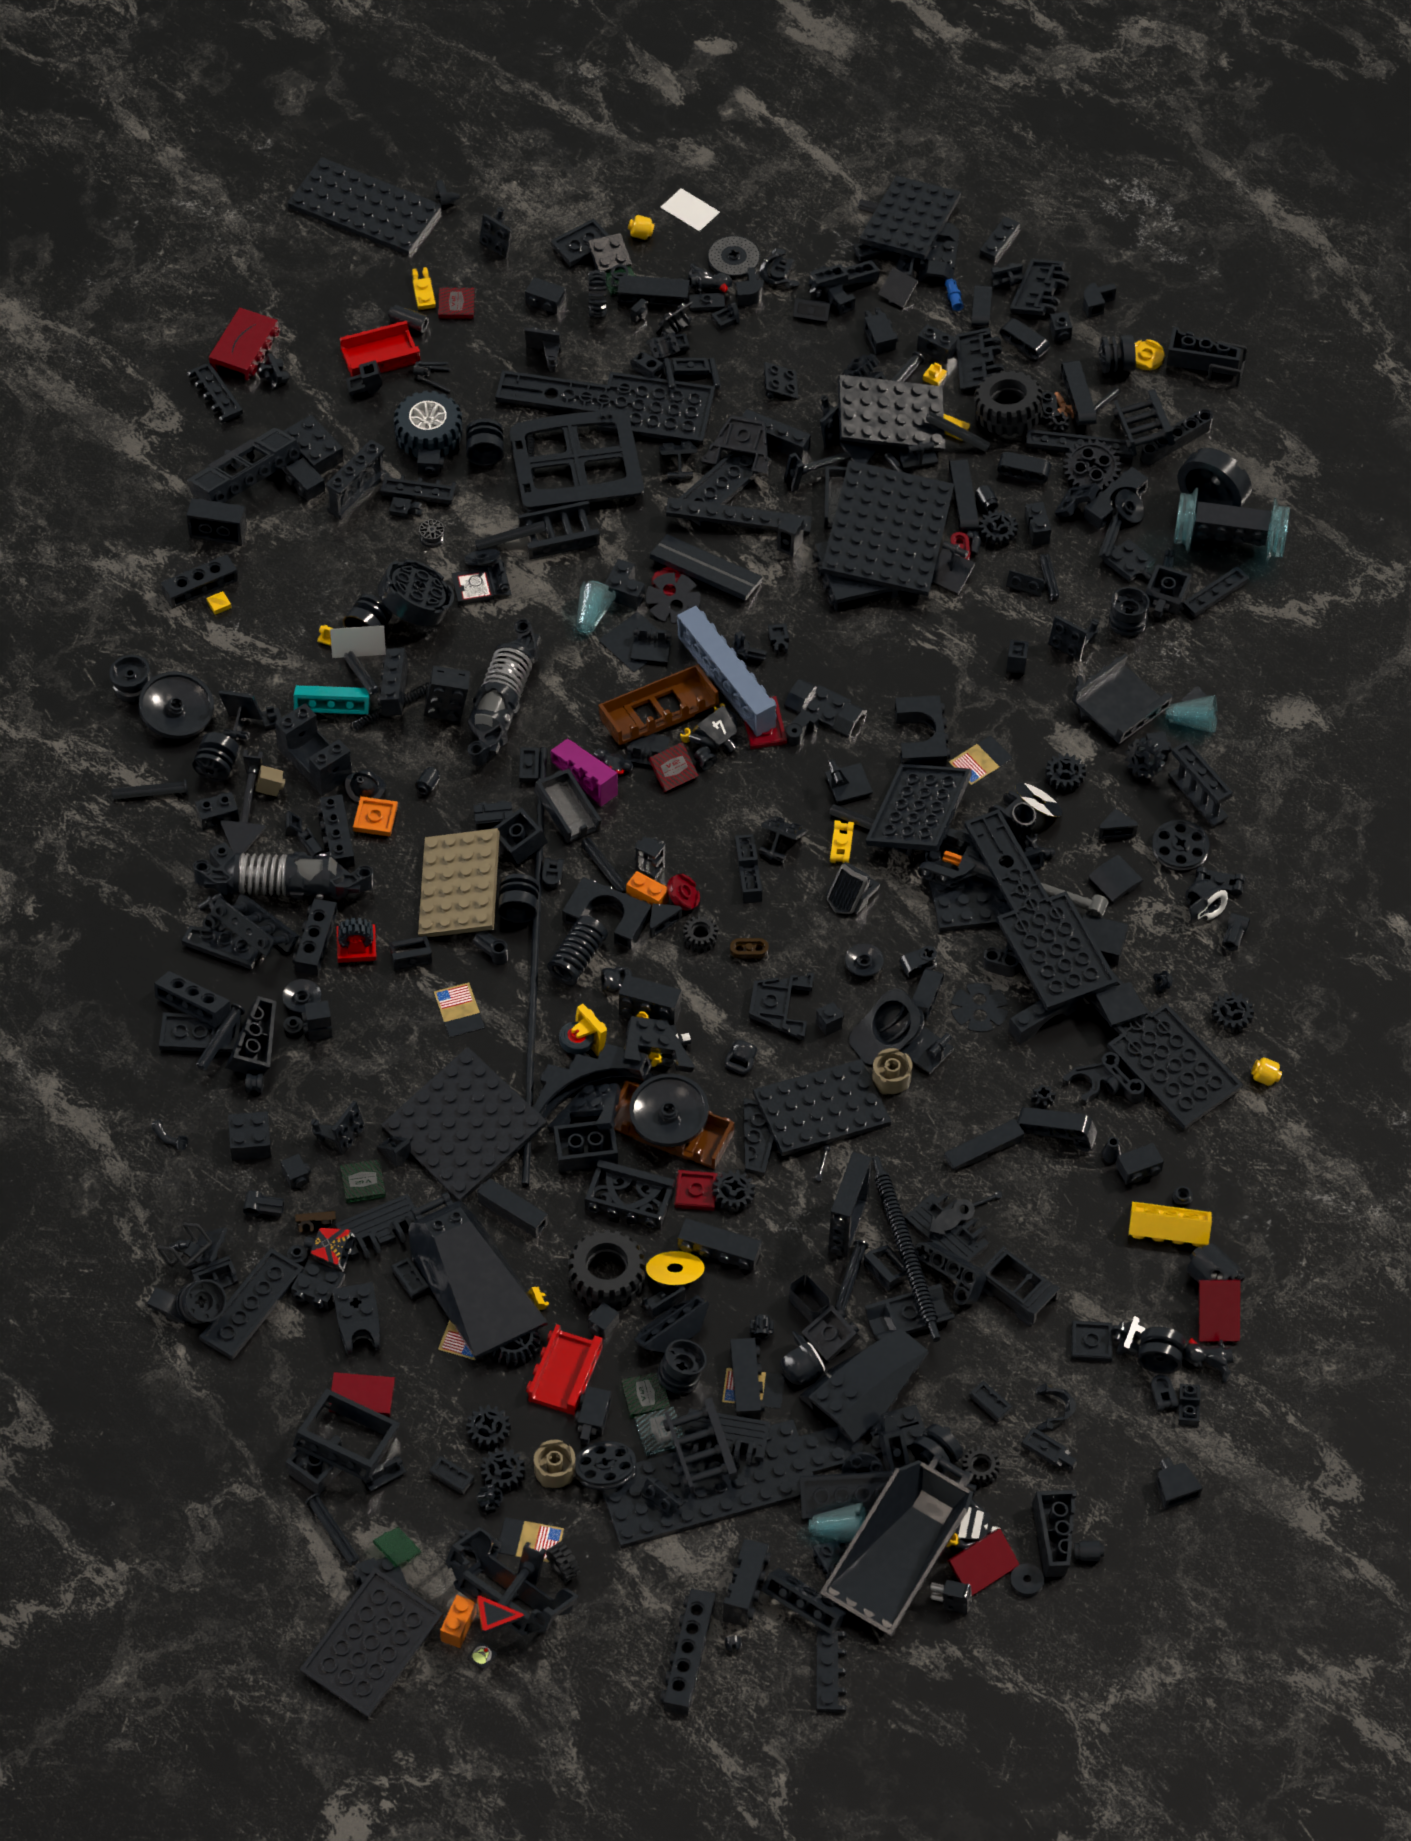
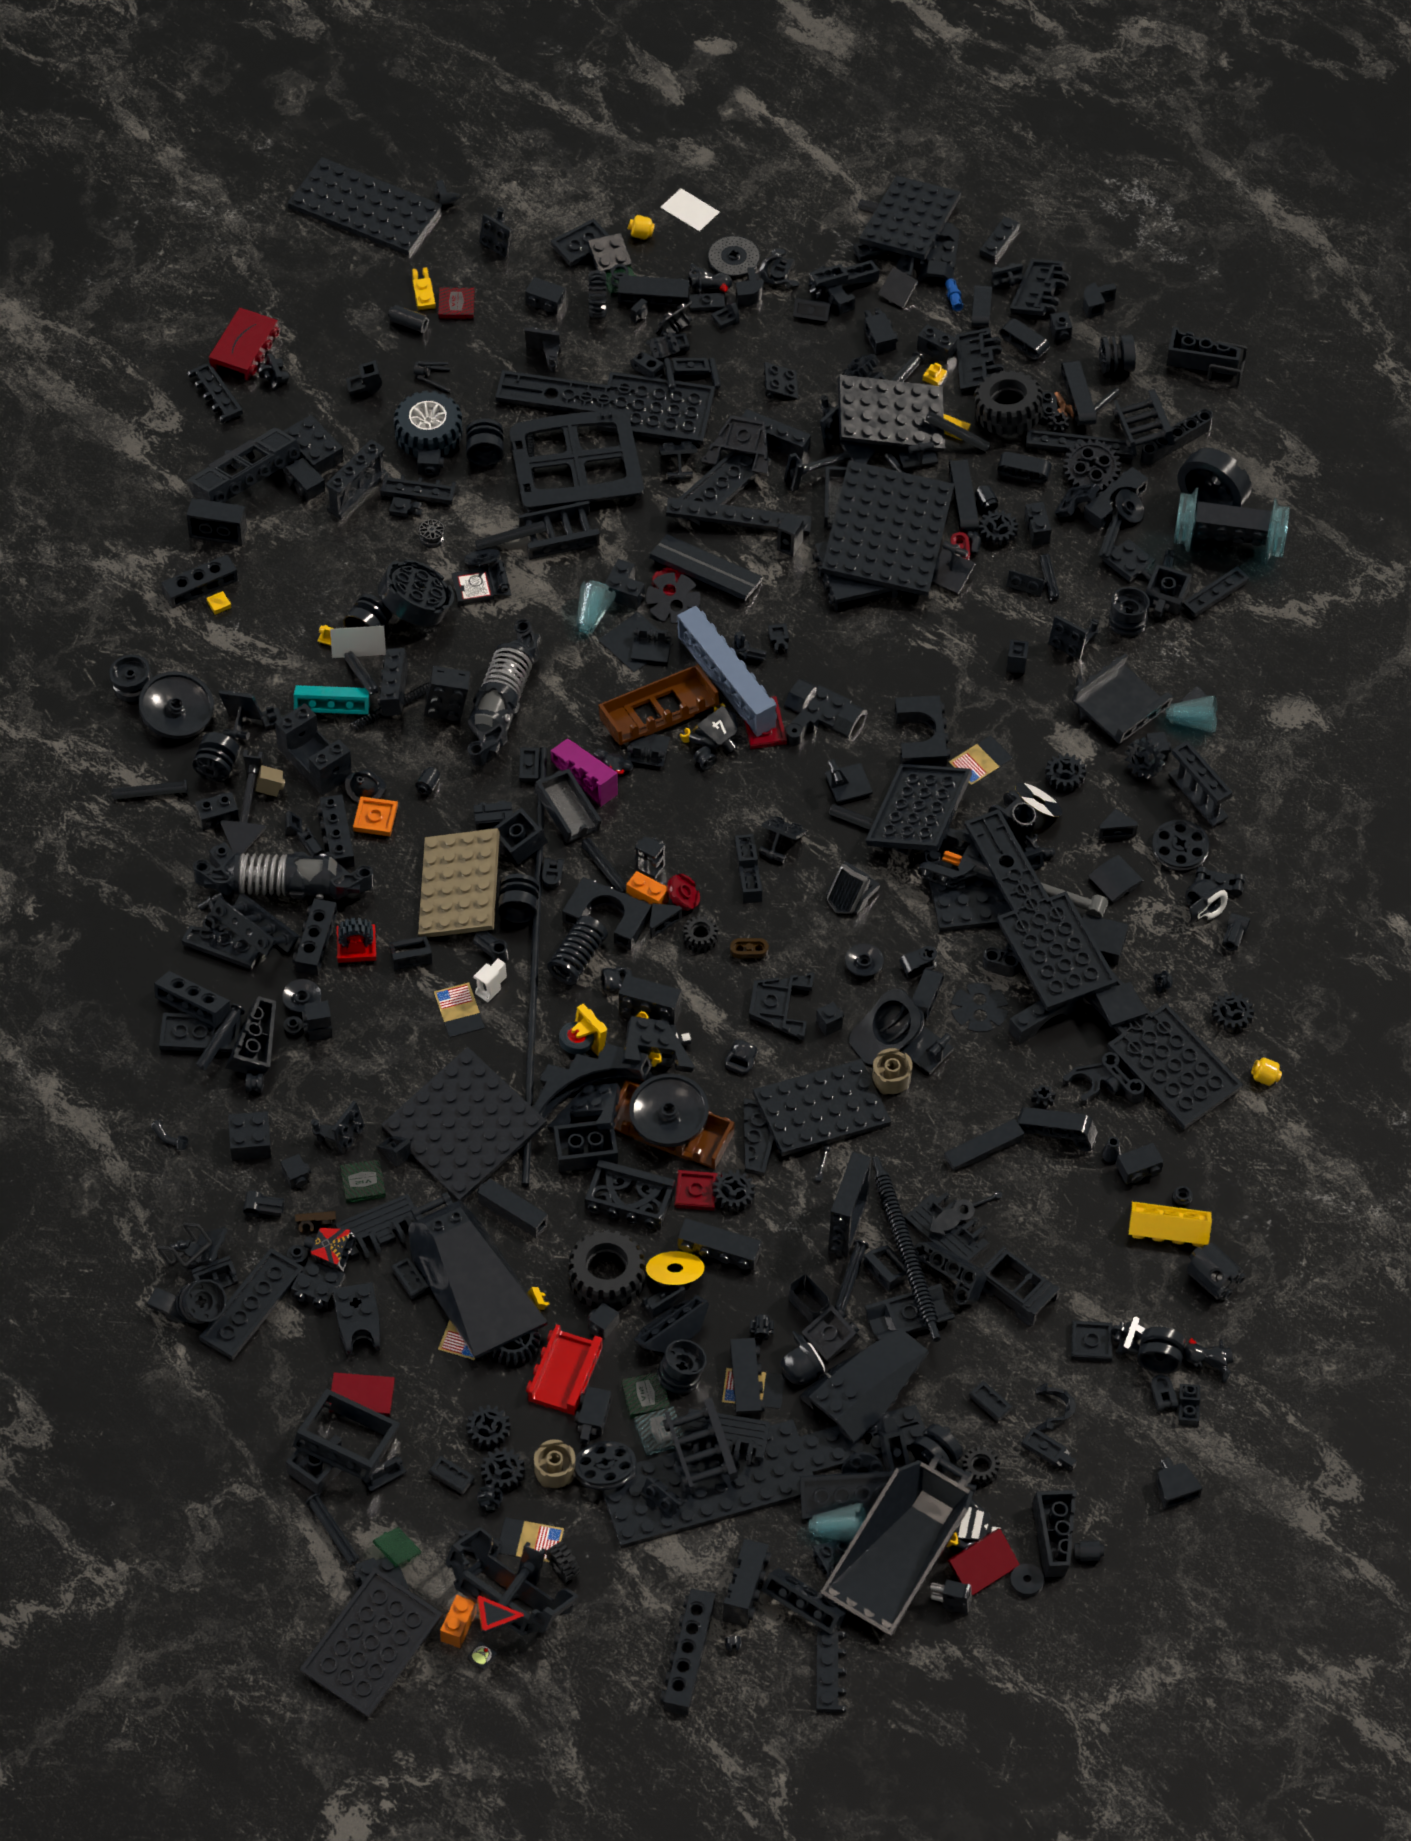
(387, 345): red panel -> none
(489, 979): none -> white piece
(673, 767): tile -> none
(841, 842): yellow plate -> none
(1149, 354): yellow tile -> none
(1219, 1310): dark red tile -> none

